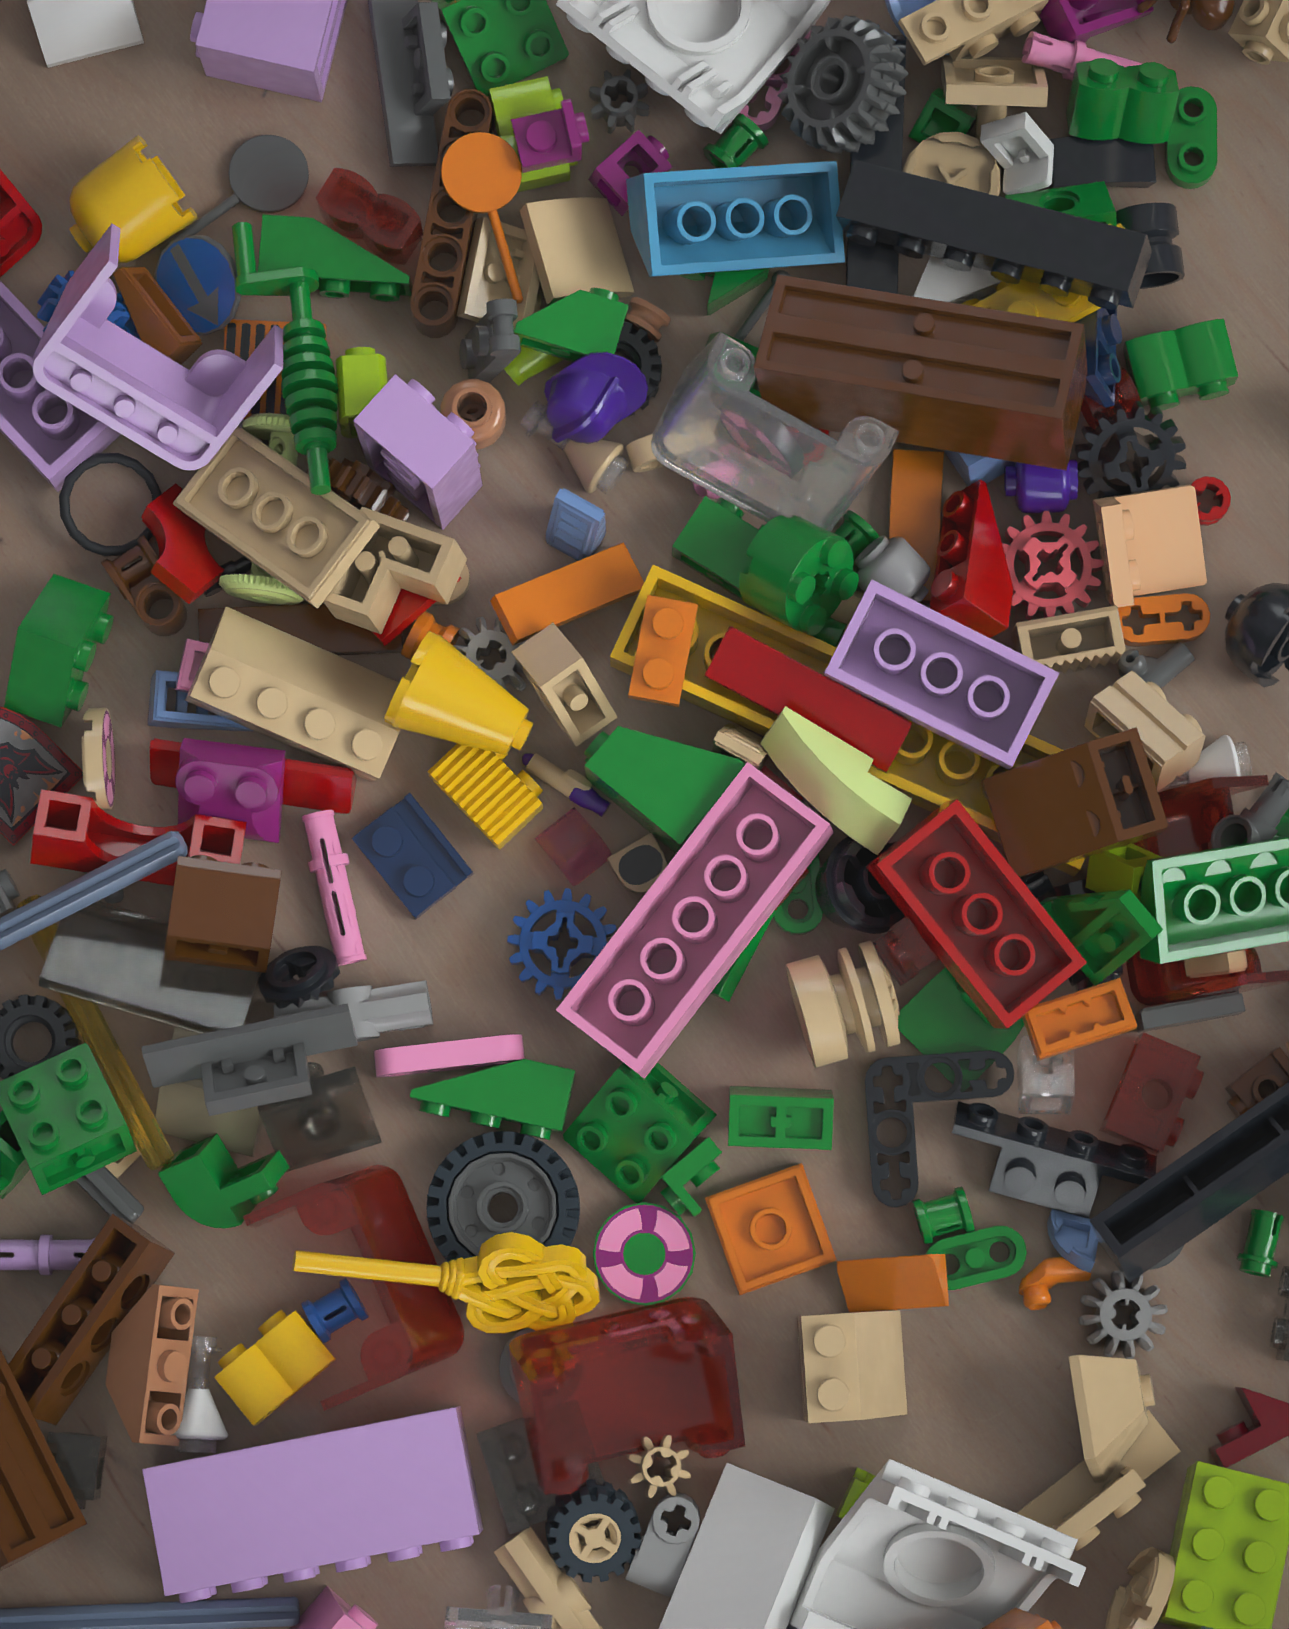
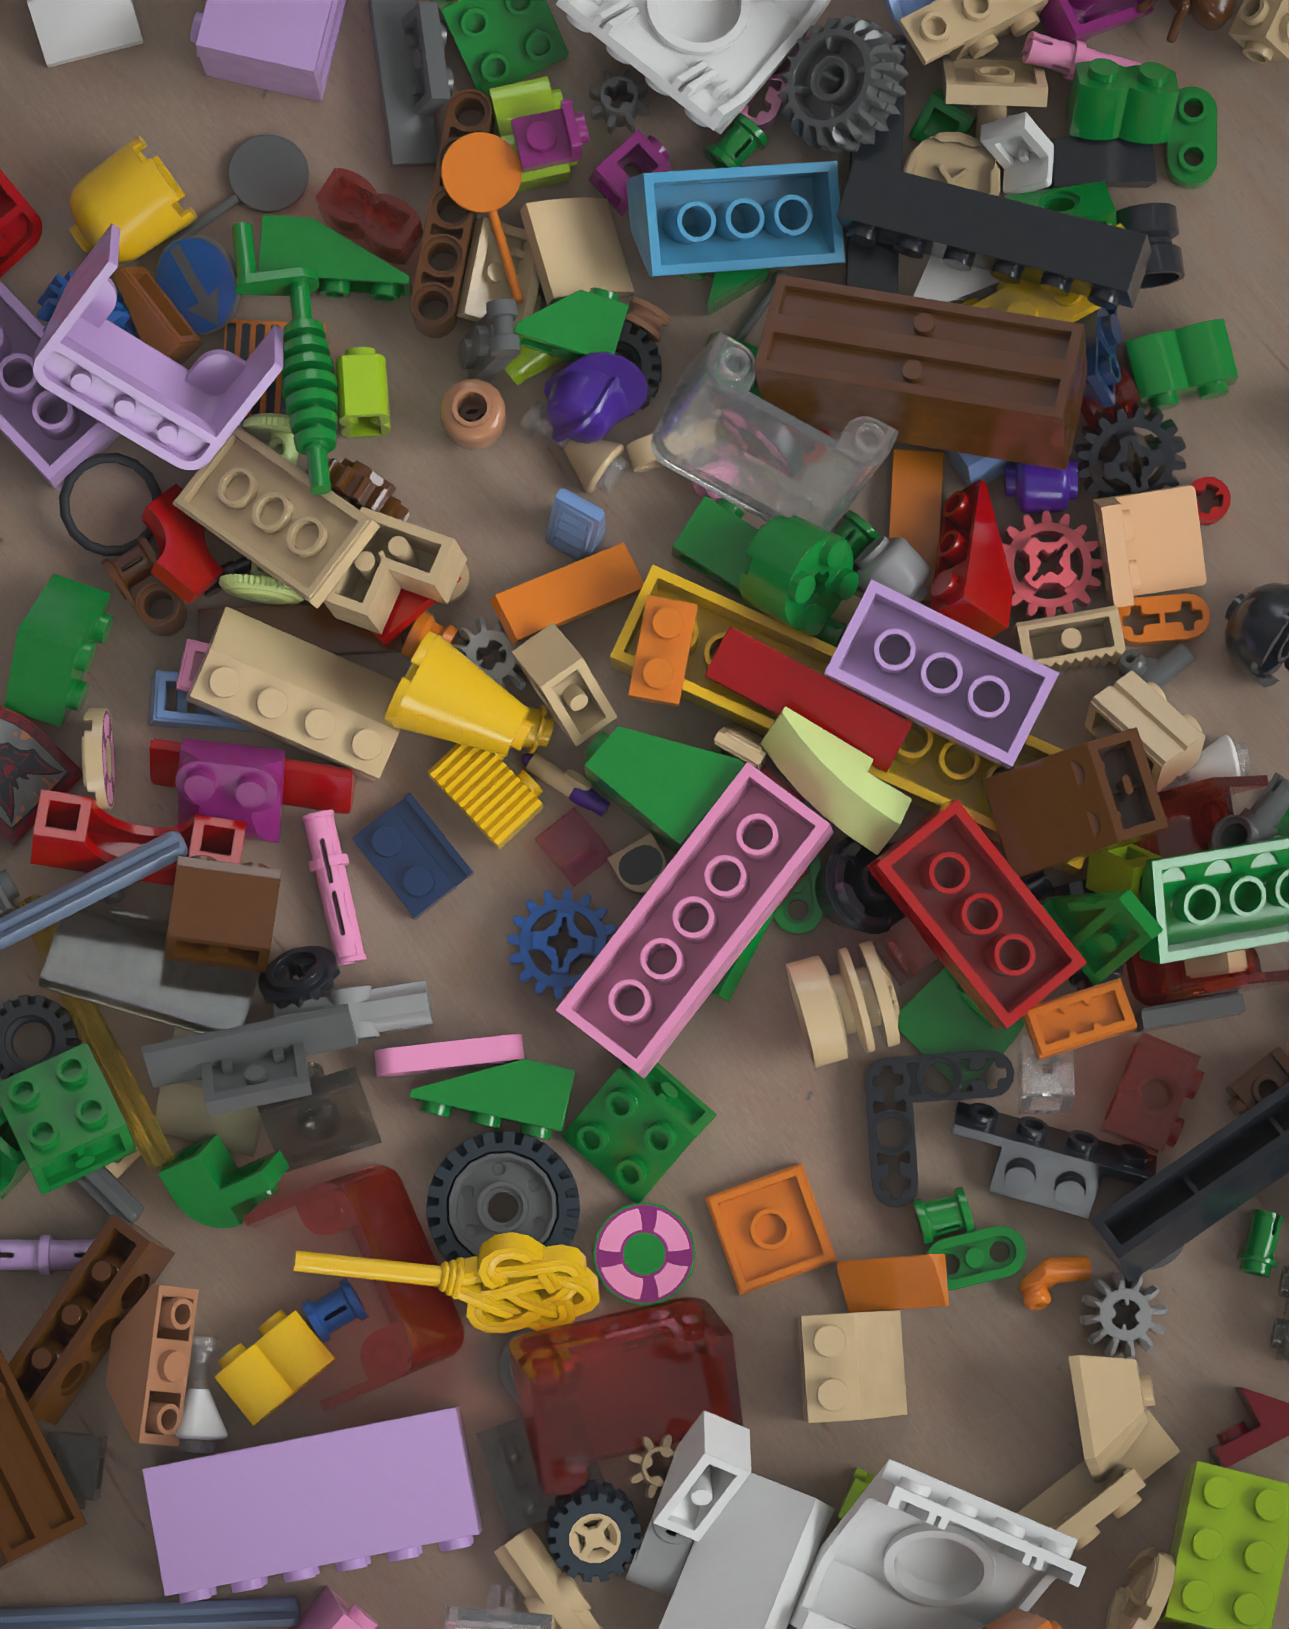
(420, 449): lavender brick -> none
(541, 730): none -> yellow plate
(694, 1167): green bracket -> none
(703, 1475): none -> white slope
(780, 1117): green hinge -> none
(1073, 1238): medium blue tile -> none

